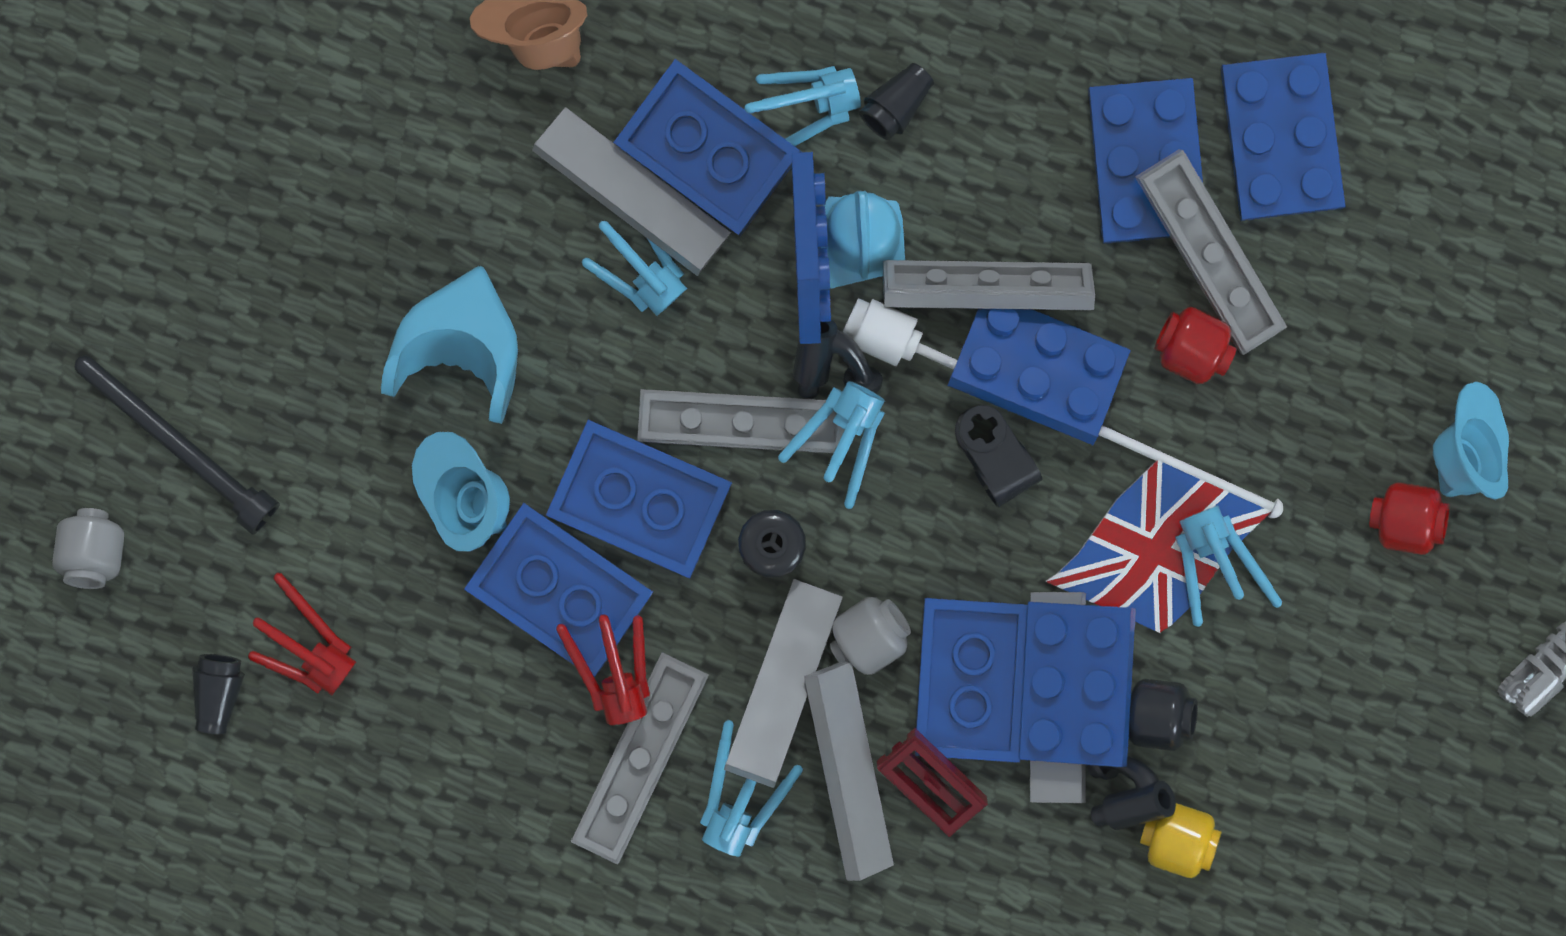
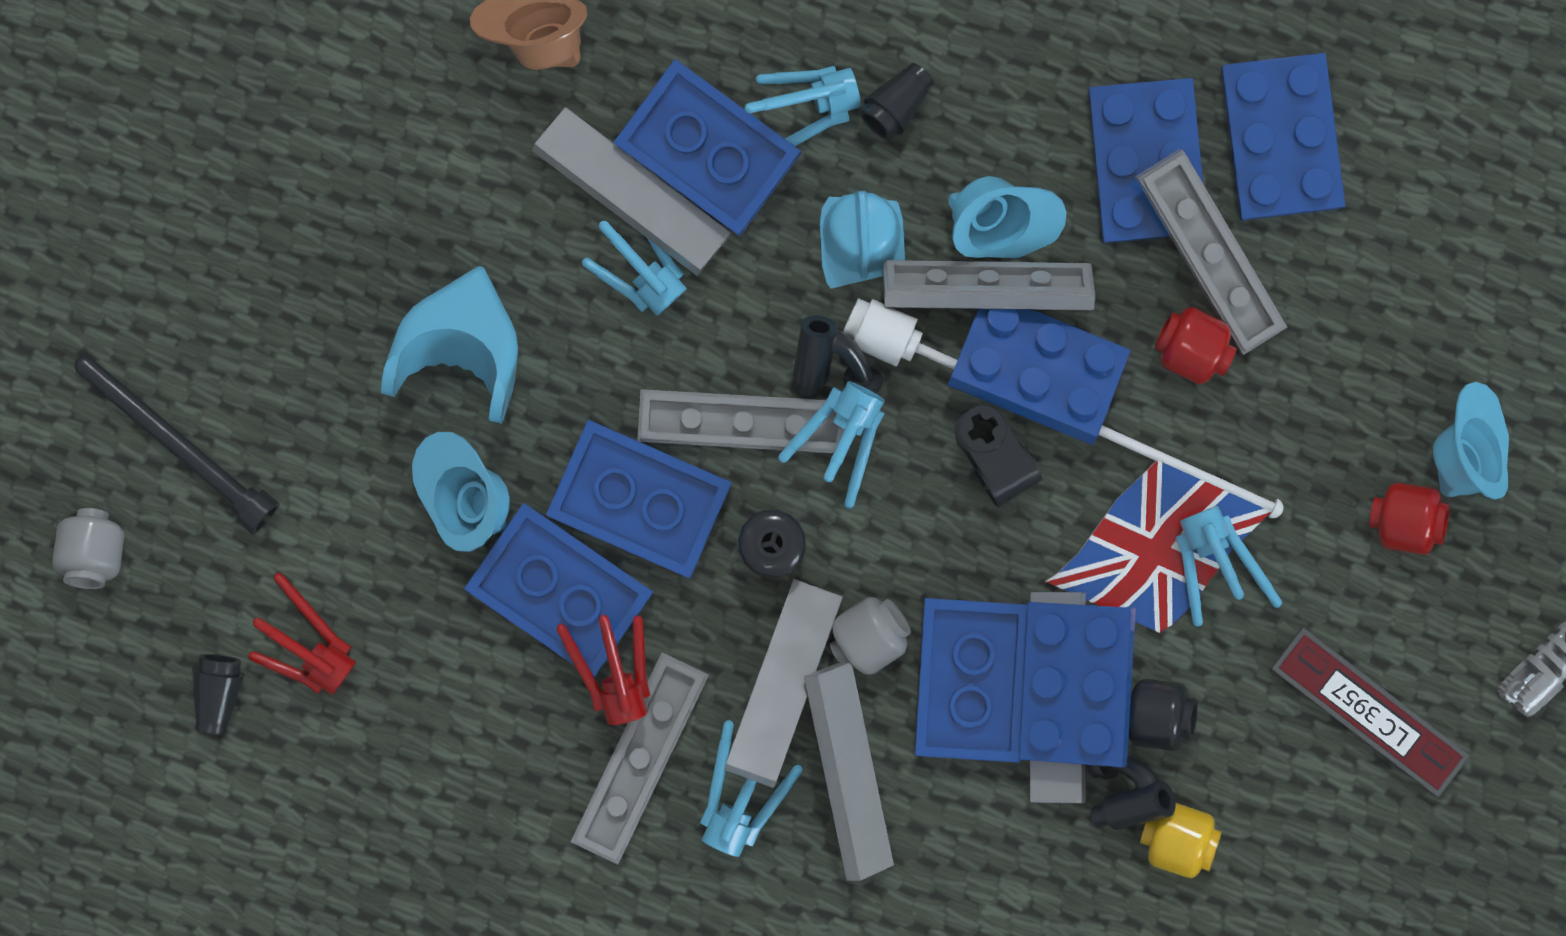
(811, 261): blue plate -> none
(903, 753): dark red tile -> none
(1004, 219): none -> medium azure piece
(1369, 712): none -> tile

